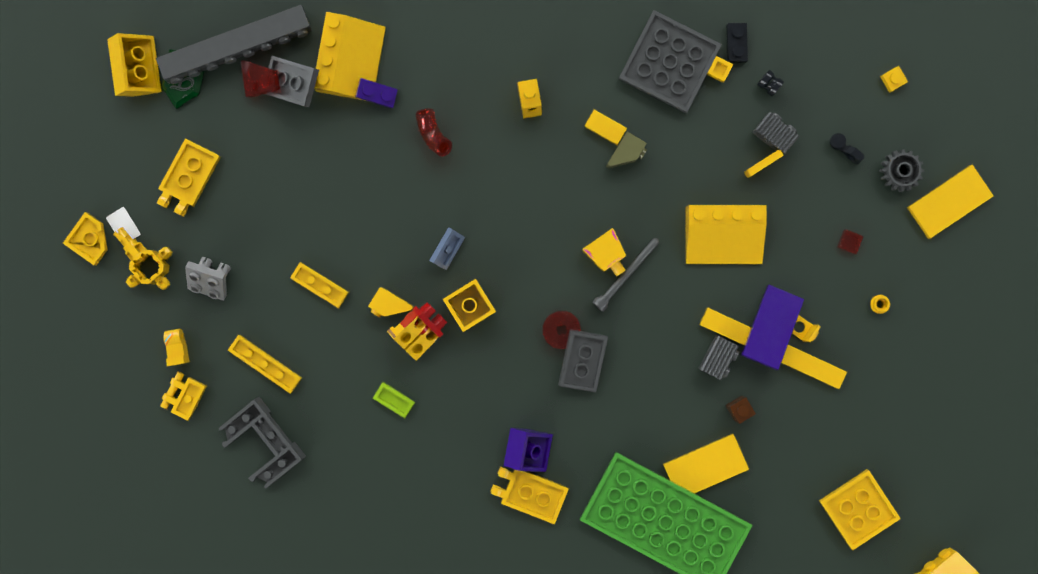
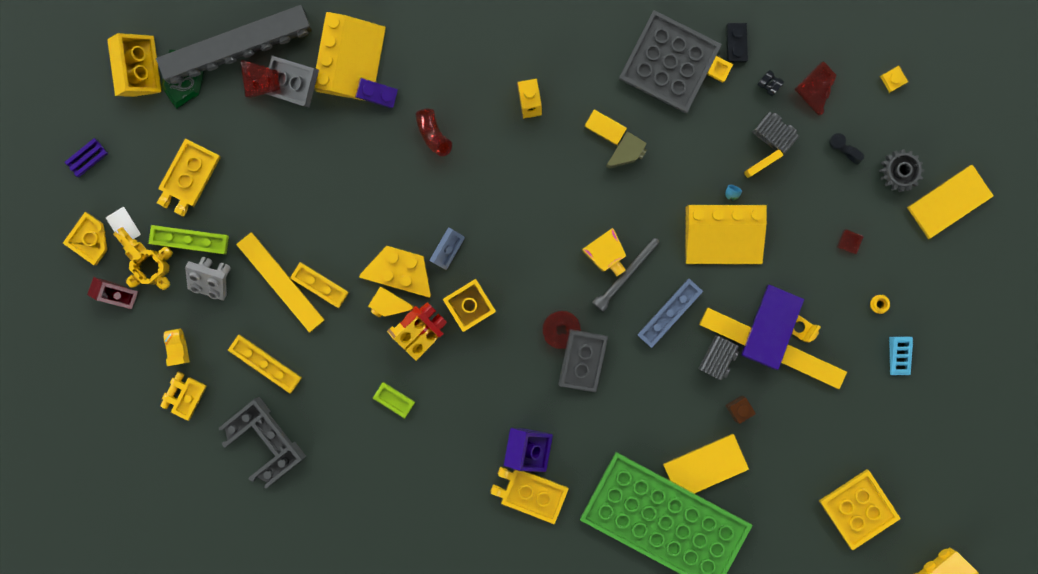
(73, 167): none -> dark purple tile
(112, 293): none -> dark red slope
(188, 239): none -> lime plate
(280, 282): none -> yellow tile
(399, 270): none -> yellow wing
(669, 313): none -> sand blue plate
(733, 191): none -> dark azure hinge
(817, 87): none -> clear red wing
(908, 346): none -> medium azure slope

